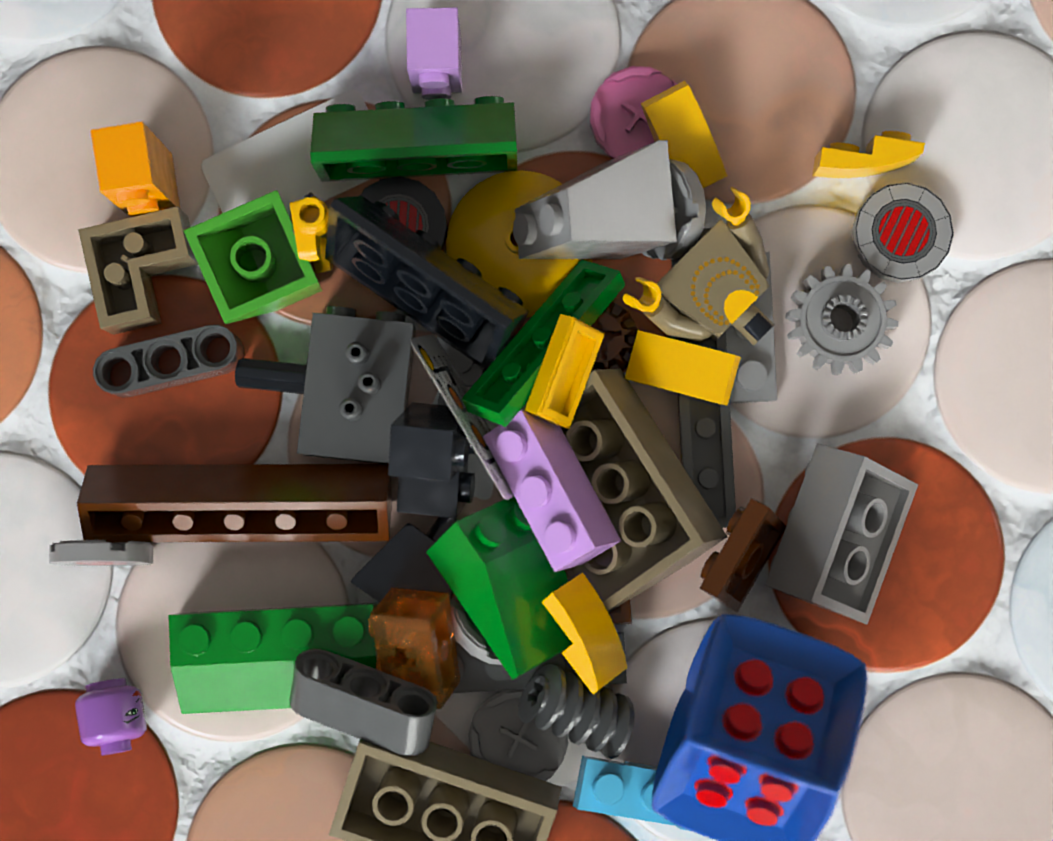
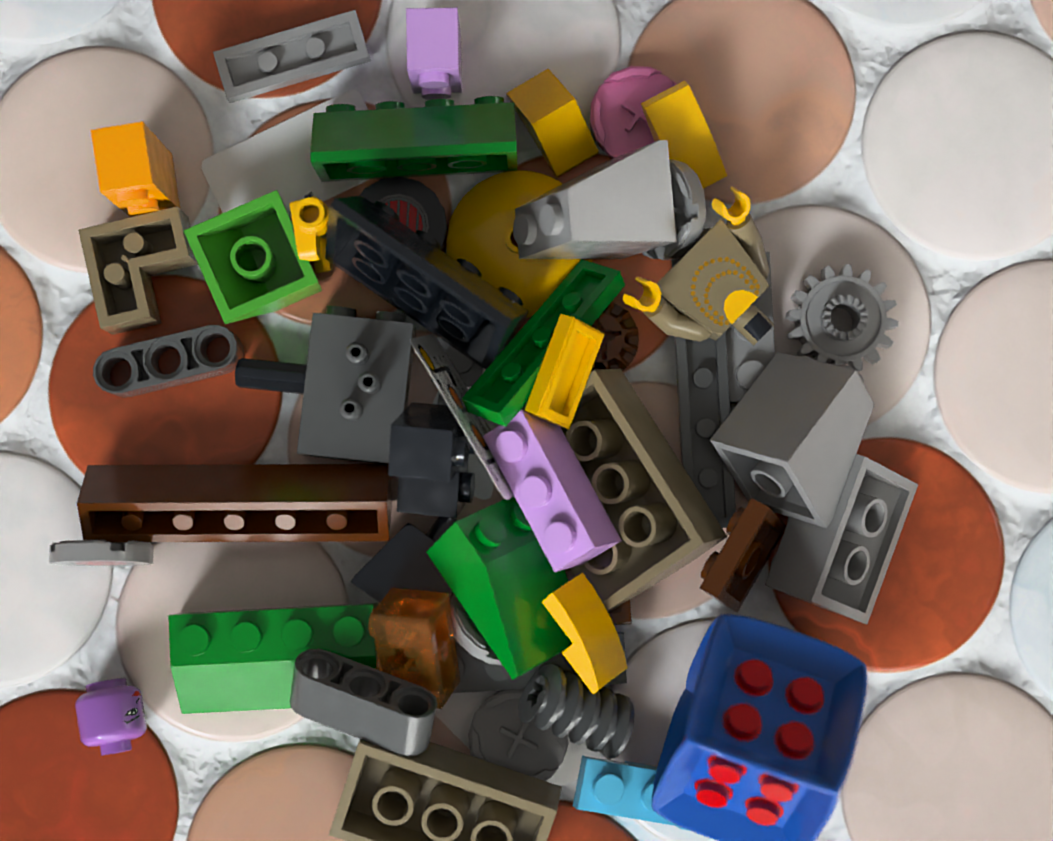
(291, 56): none -> light grey plate
(553, 122): none -> yellow slope
(682, 367): yellow slope -> none
(796, 436): none -> light grey slope
(882, 155): yellow slope -> none
(902, 232): tile -> none

